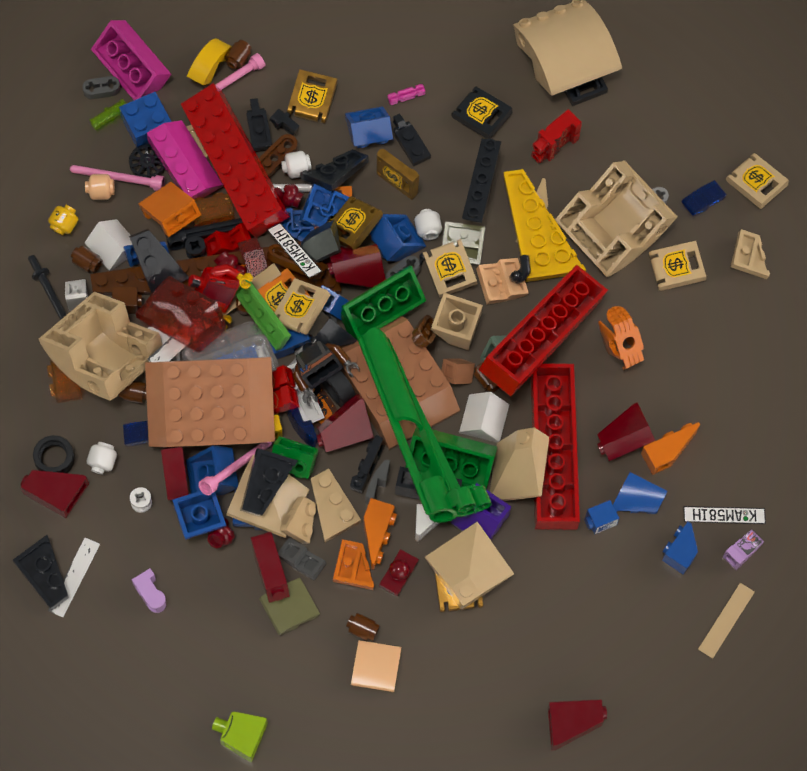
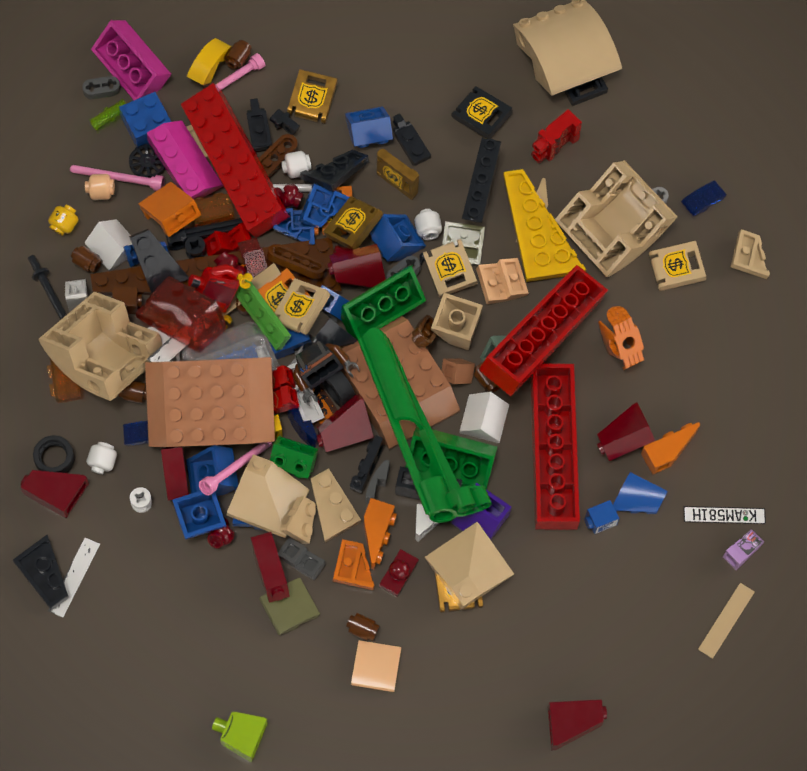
(151, 596): lavender leg -> none
(264, 481): black wing -> none
(294, 250): sticker -> none
(322, 242): pearl dark grey slope -> none
(406, 94): dark pink axle -> none
(520, 465): tan slope -> none
(525, 269): black arm -> none
(683, 549): blue slope -> none
(753, 177): tan container -> none

